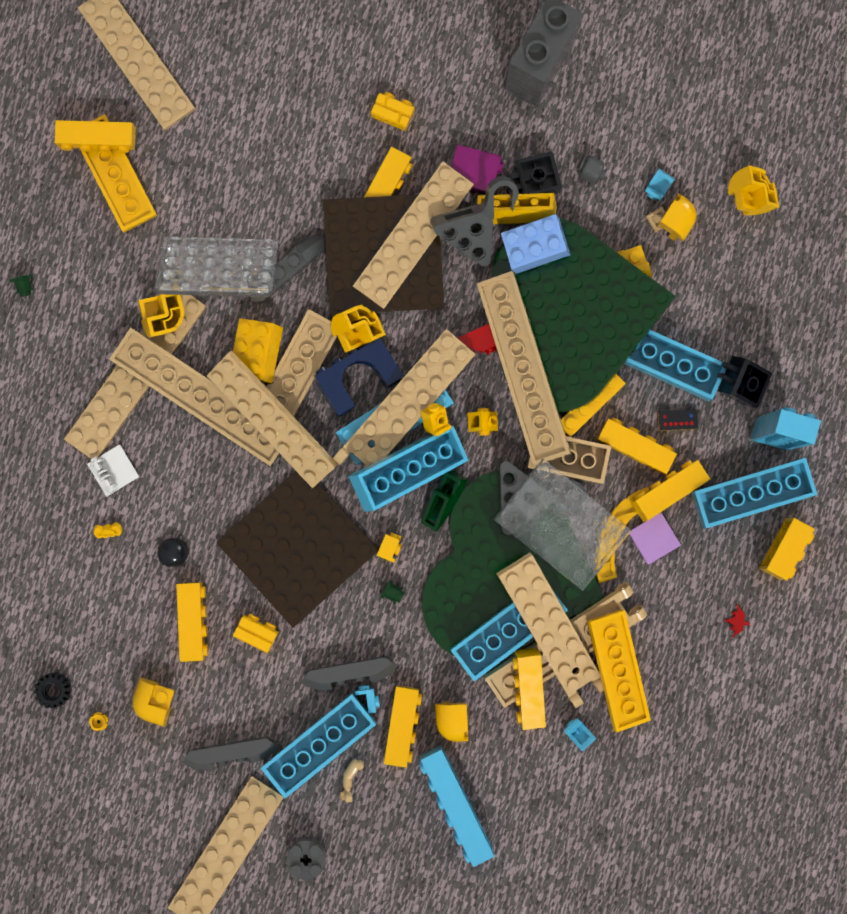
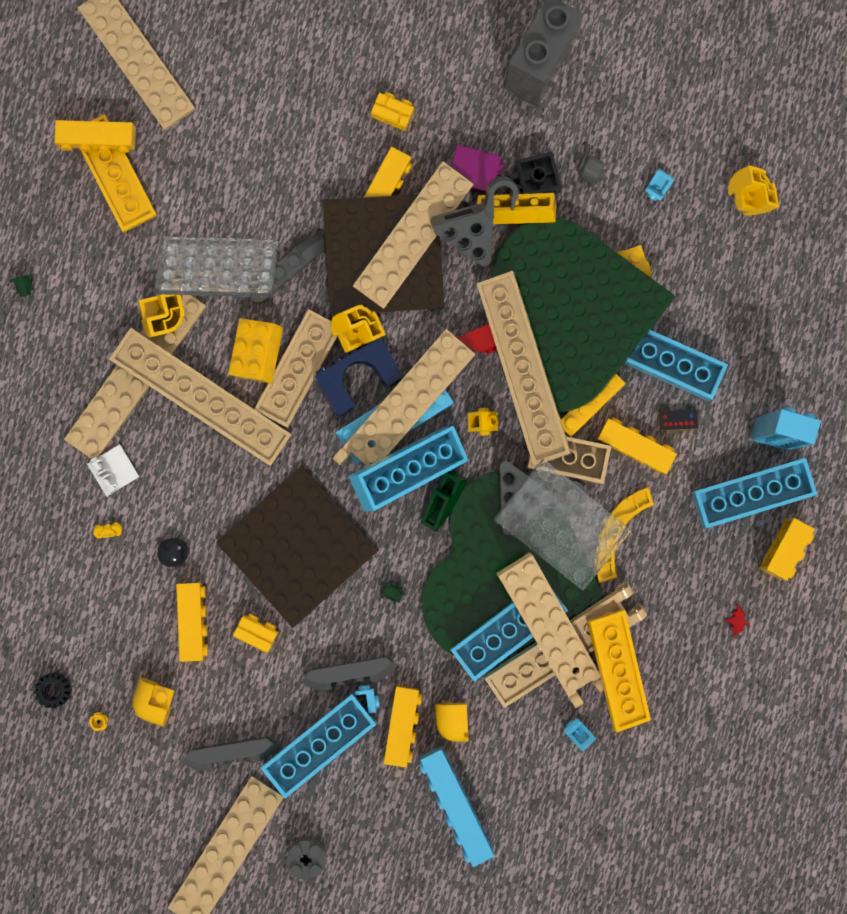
(272, 419): tan plate -> none
(348, 775): tan arm -> none
(389, 547): yellow brick -> none
(435, 419): yellow brick -> none
(529, 688): yellow brick -> none
(535, 244): light blue brick -> none
(654, 219): tan tile -> none
(654, 538): lavender tile -> none
(670, 491): yellow brick -> none
(679, 218): yellow brick -> none
(744, 381): black hinge -> none

